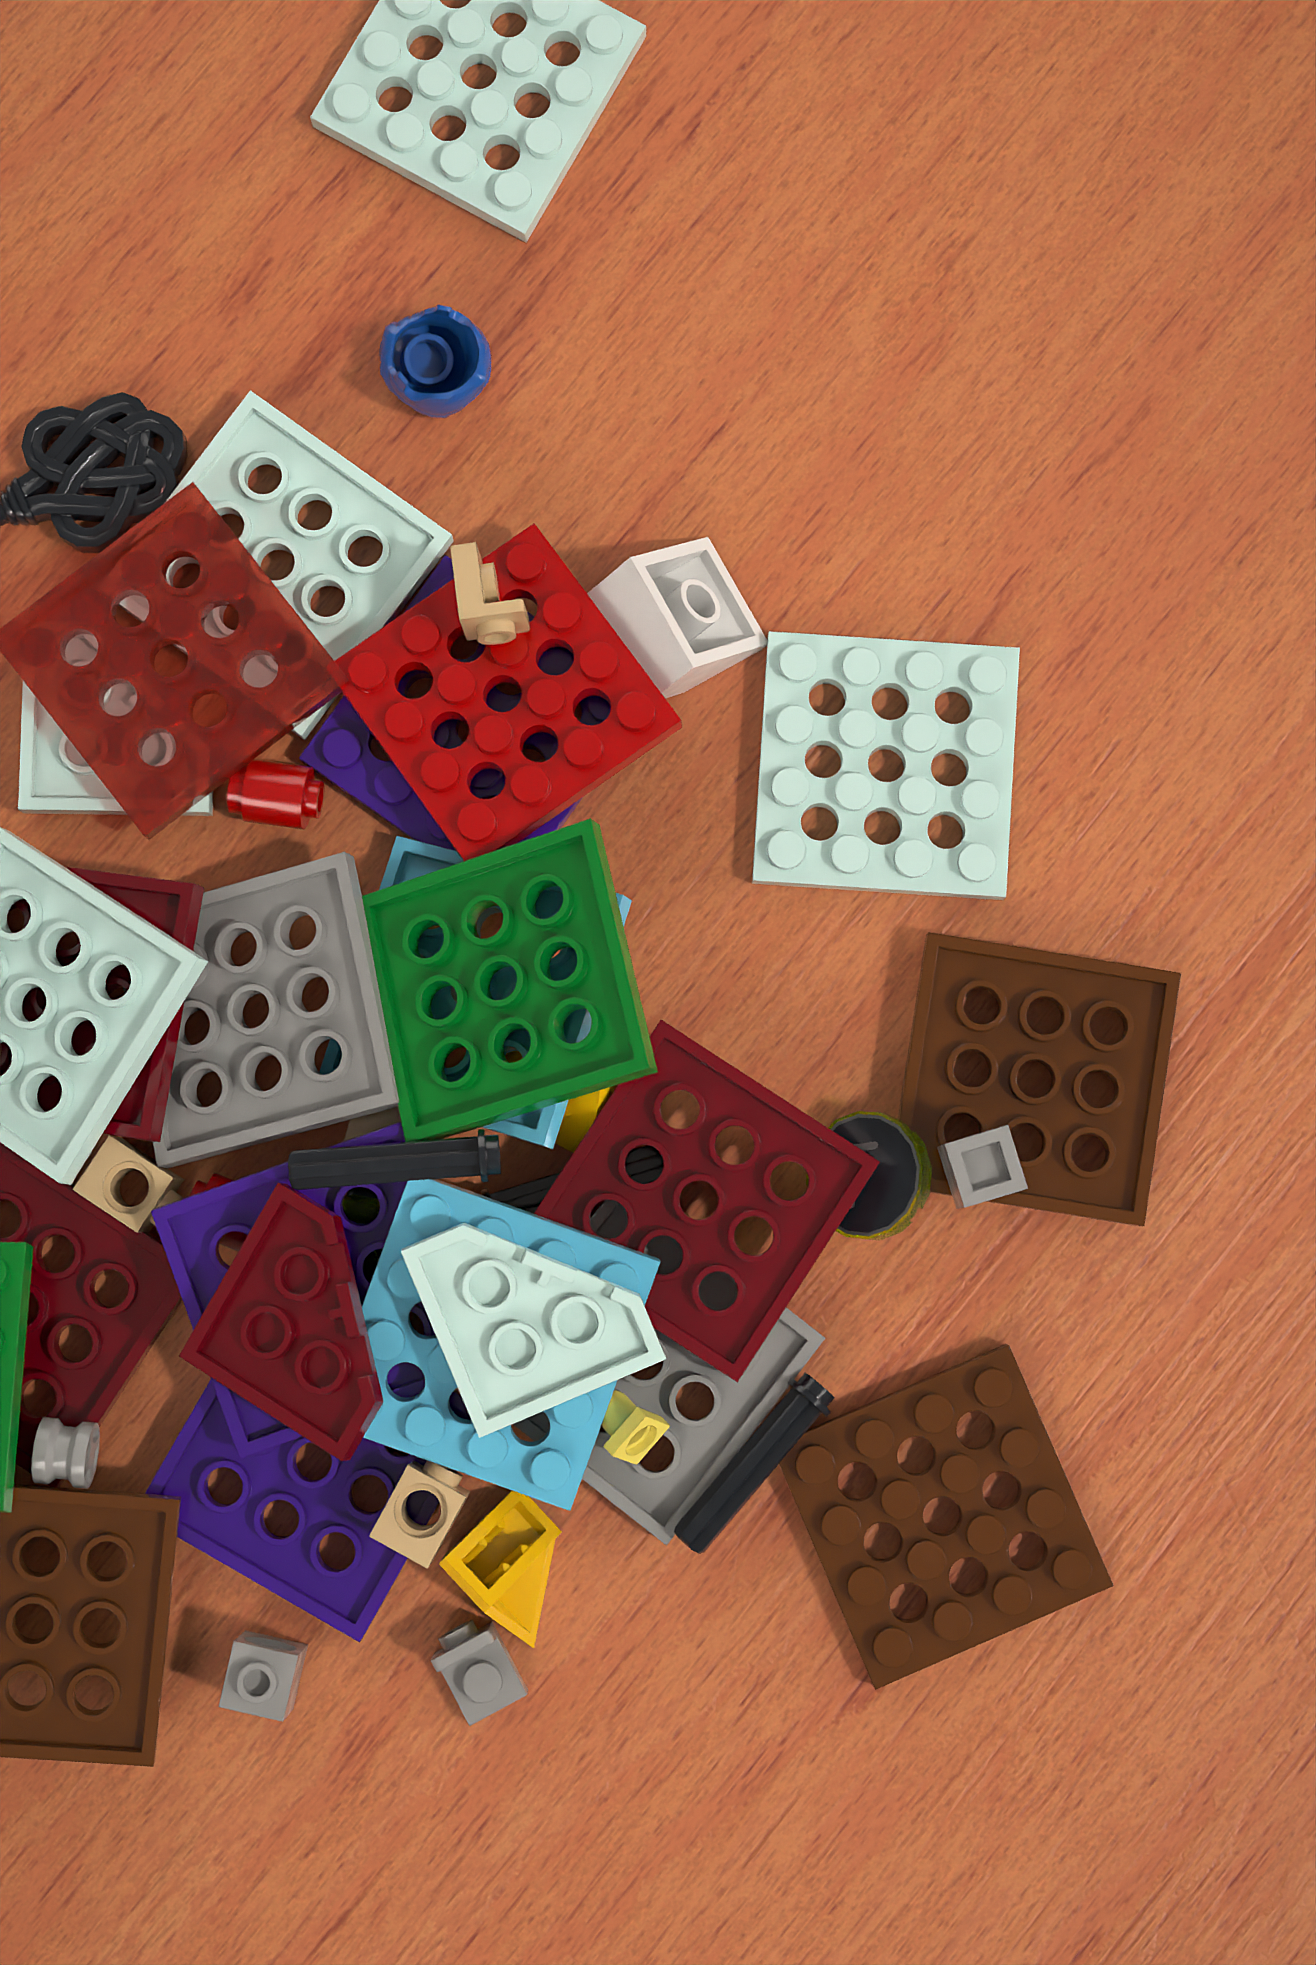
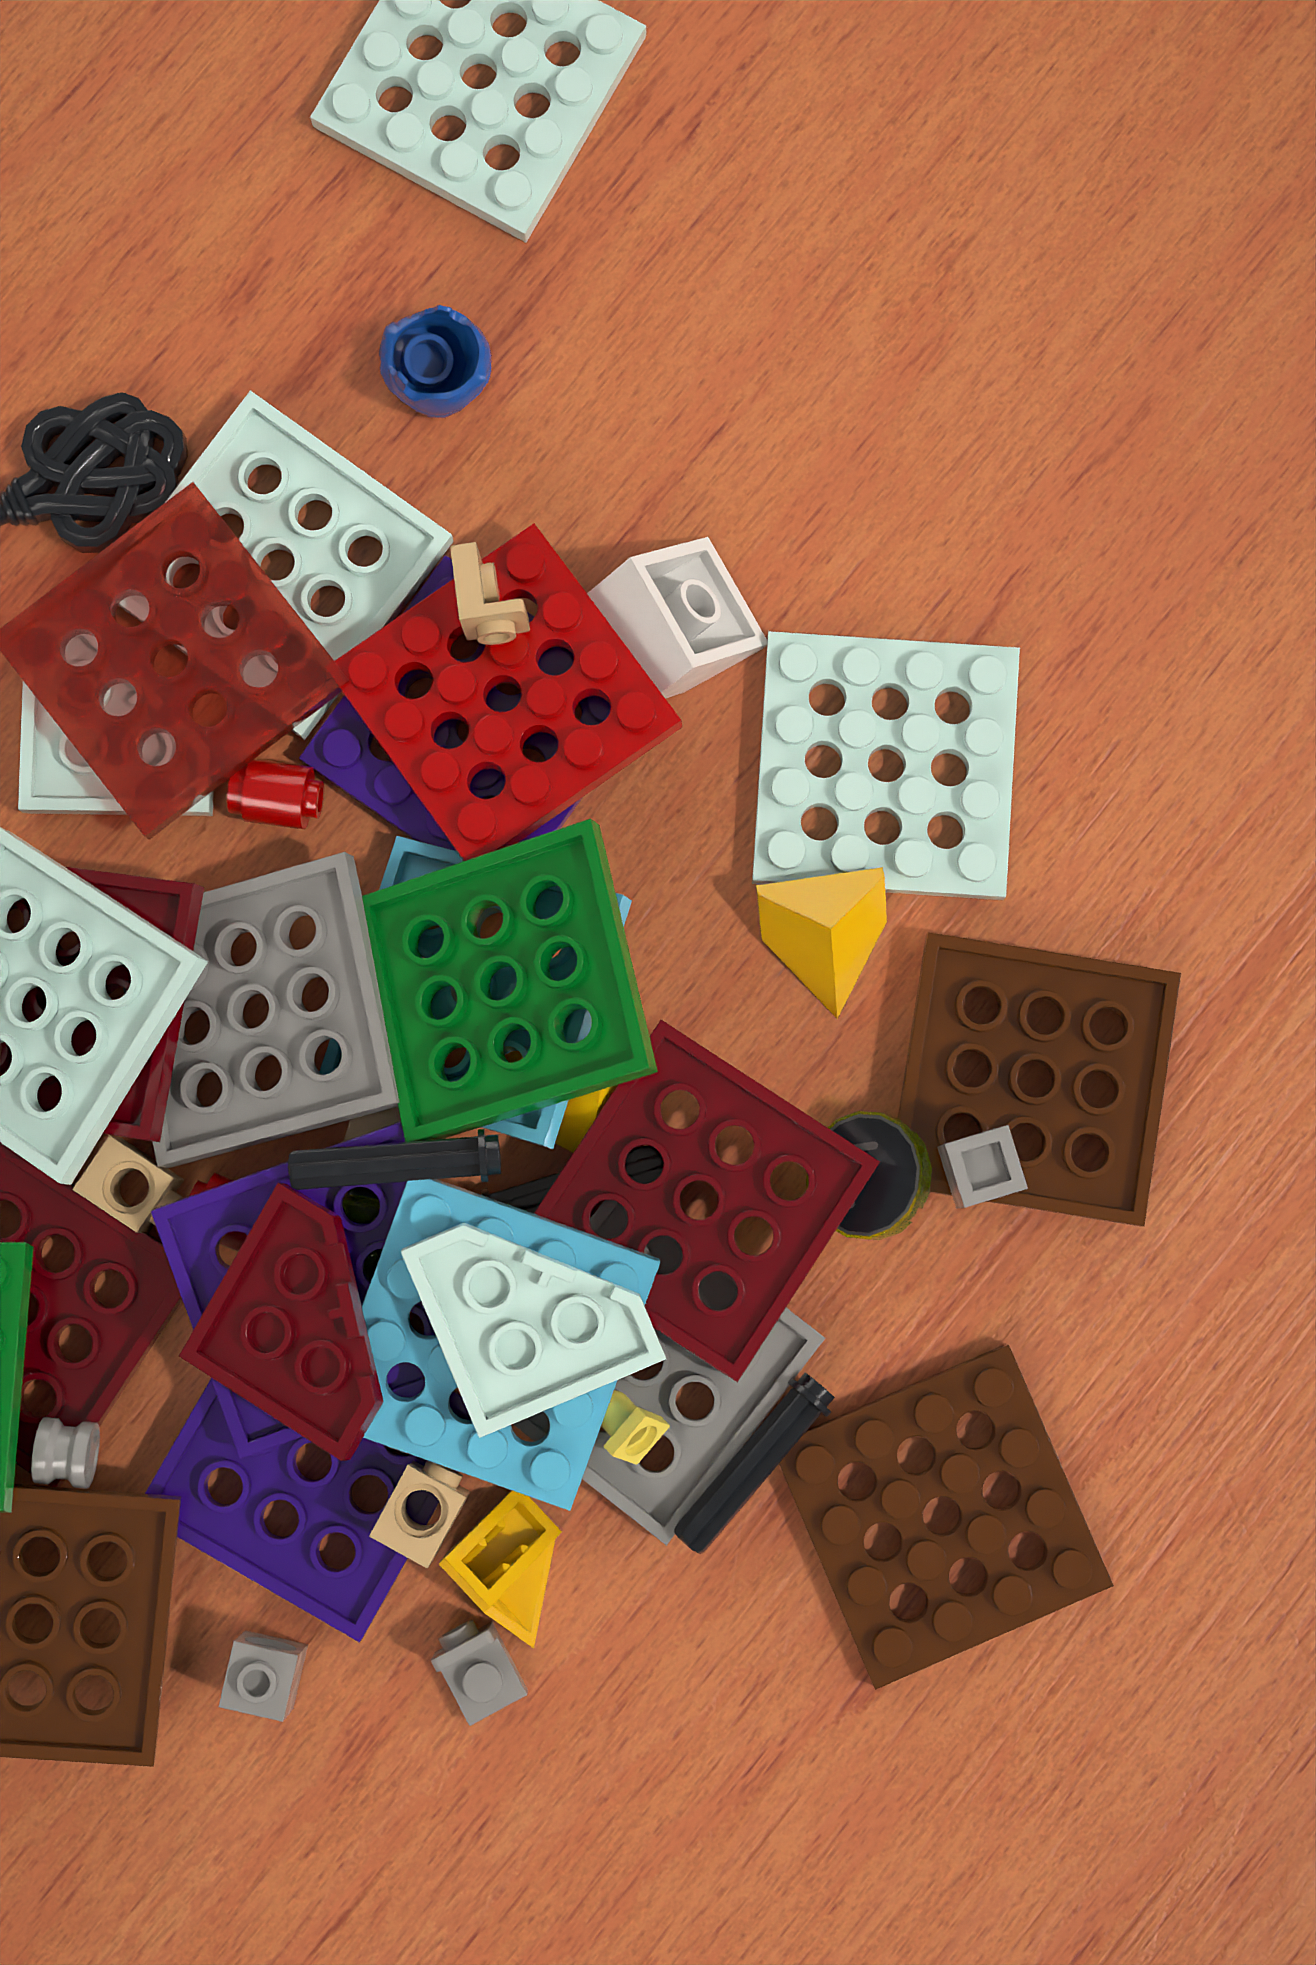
(824, 928): none -> yellow slope

